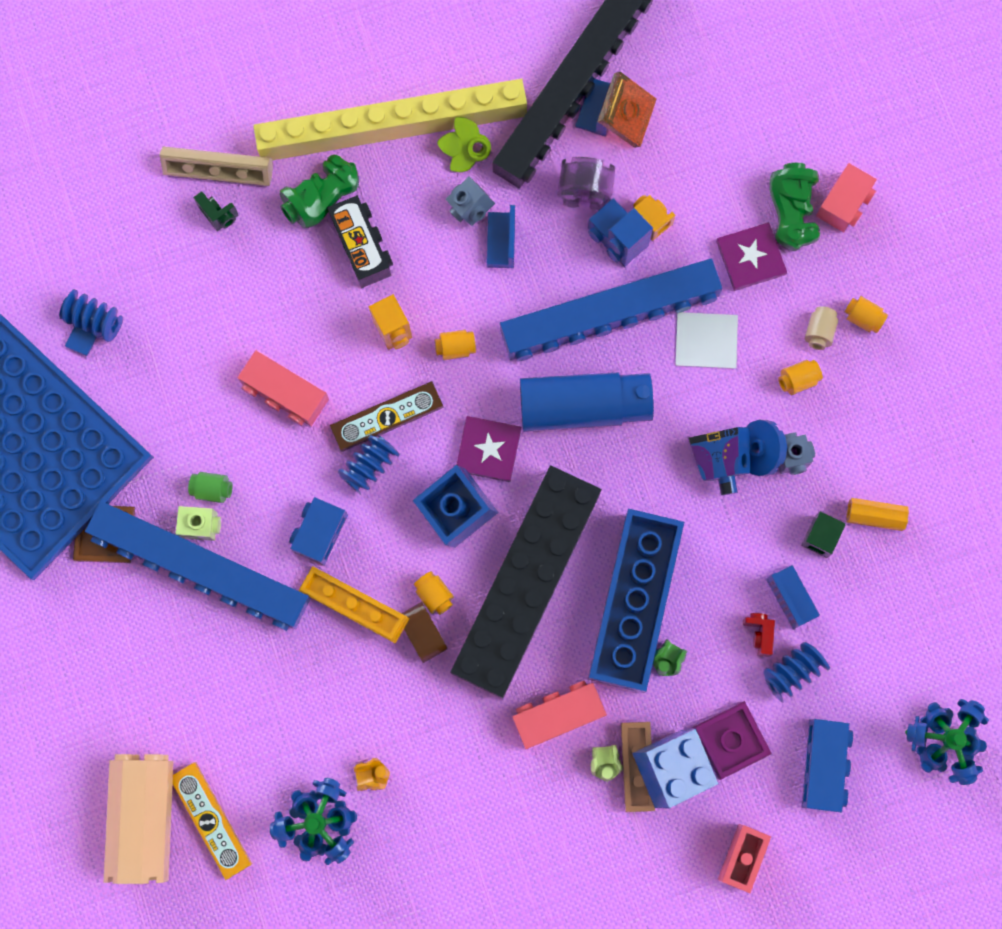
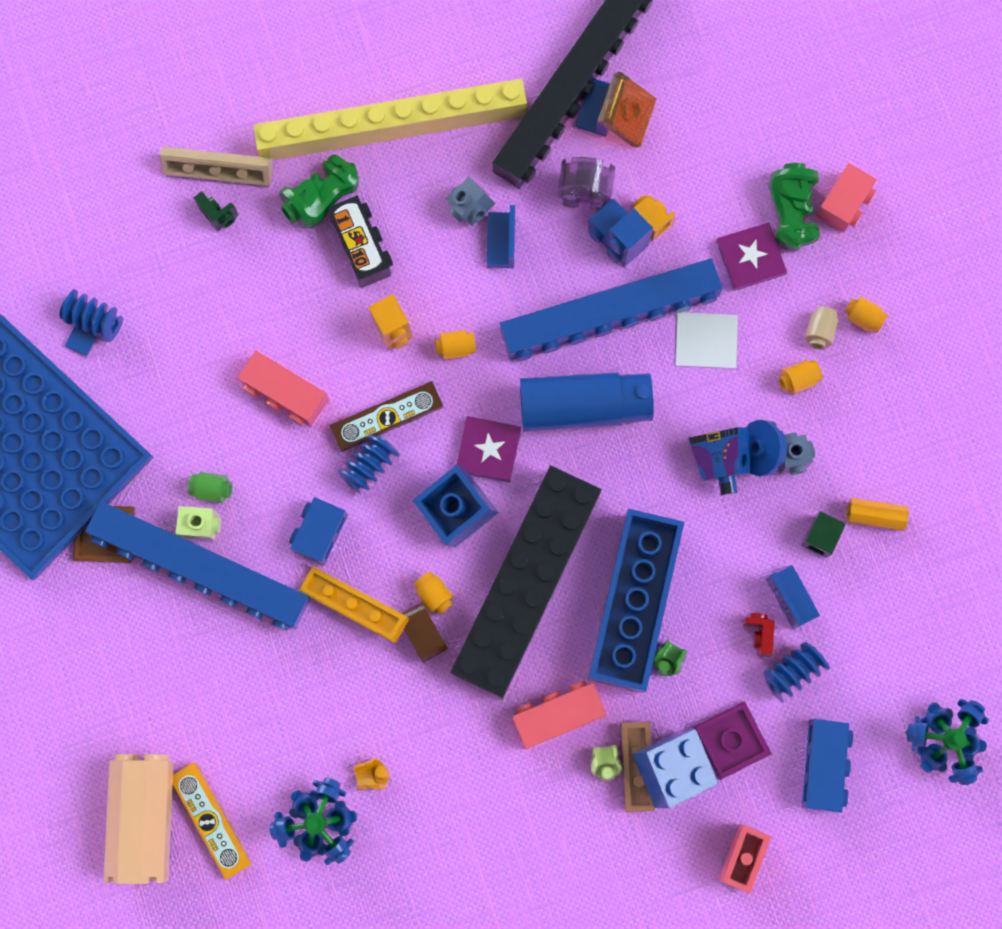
(460, 145): lime plate -> none

